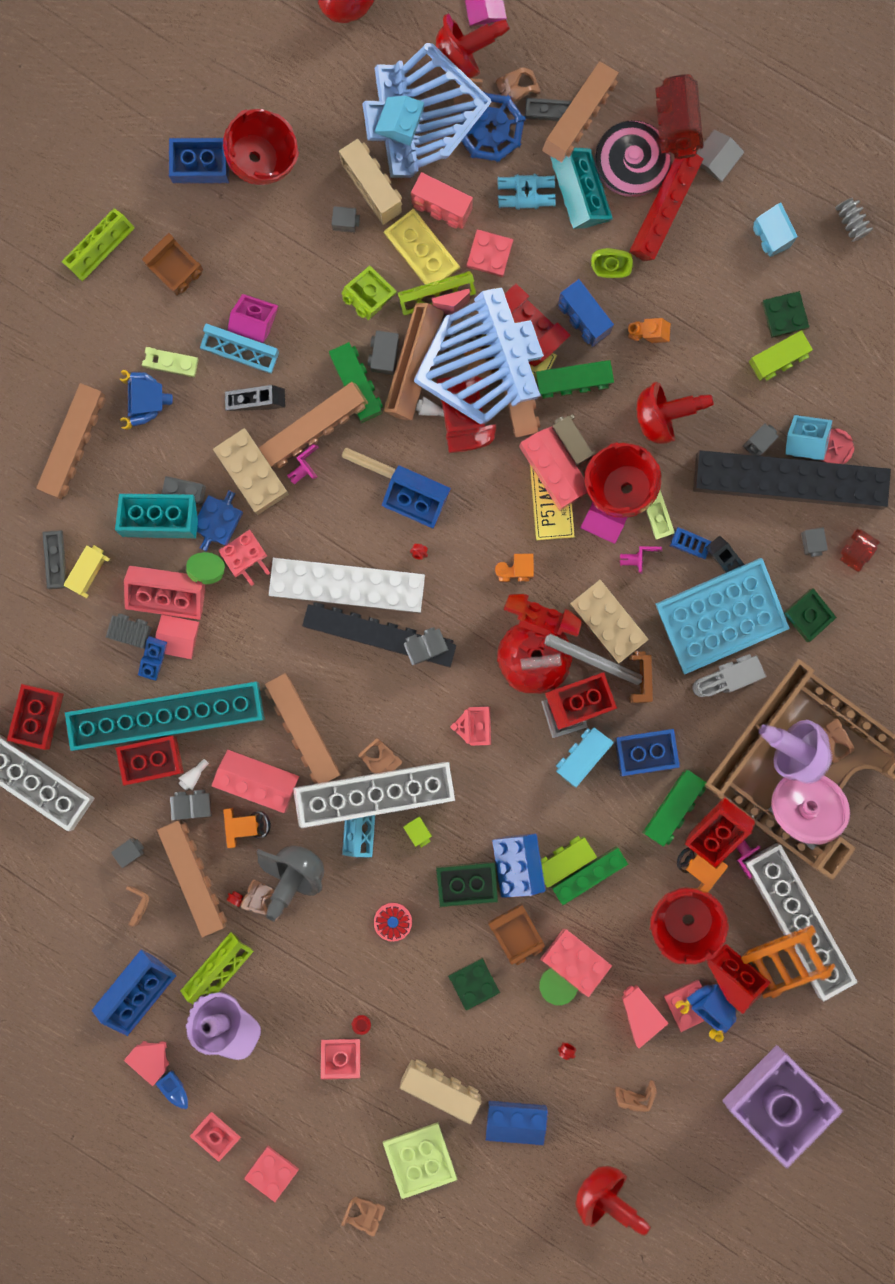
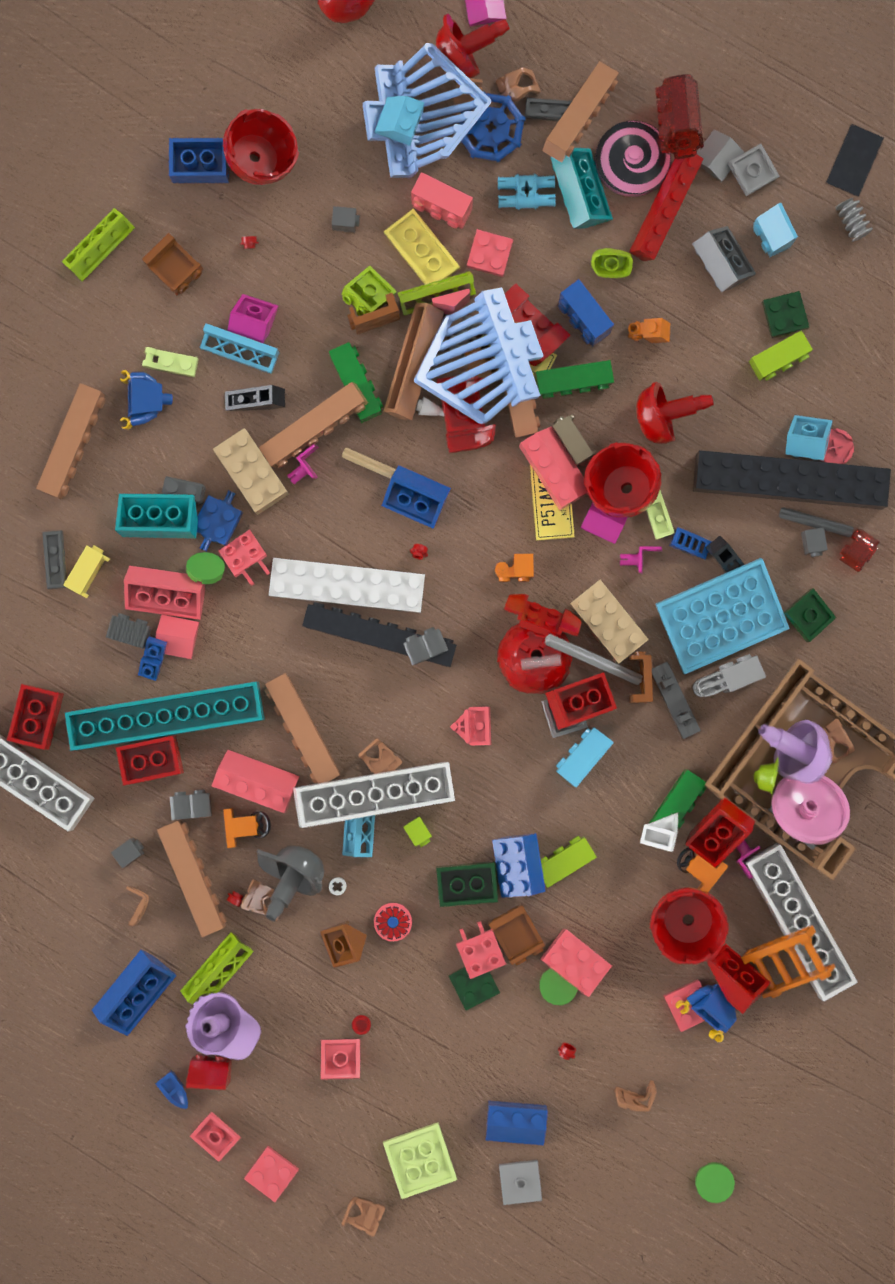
(149, 1060): coral slope -> none
(190, 778): white cone -> none
(209, 1072): none -> red slope
(249, 242): none -> red plate
(337, 880): none -> white bush
(343, 943): none -> dark orange slope
(370, 181): tan brick -> none
(375, 318): none -> dark orange panel
(384, 352): dark grey brick -> none
(441, 1091): tan brick -> none
(480, 952): none -> coral plate
(520, 1182): none -> light grey plate
(589, 875): green brick -> none
(600, 1196): red piece -> none
(642, 1015): coral slope -> none
(646, 752): blue brick -> none
(661, 833): none -> white slope
(675, 700): none -> dark grey hinge
(714, 1182): none -> bright green tile
(723, 258): none -> slope
(753, 169): none -> light grey plate
(761, 440): dark grey brick -> none
(766, 776): none -> lime piece
(781, 1106): lavender brick -> none
(816, 522): none -> dark grey axle
(855, 160): none -> black sticker

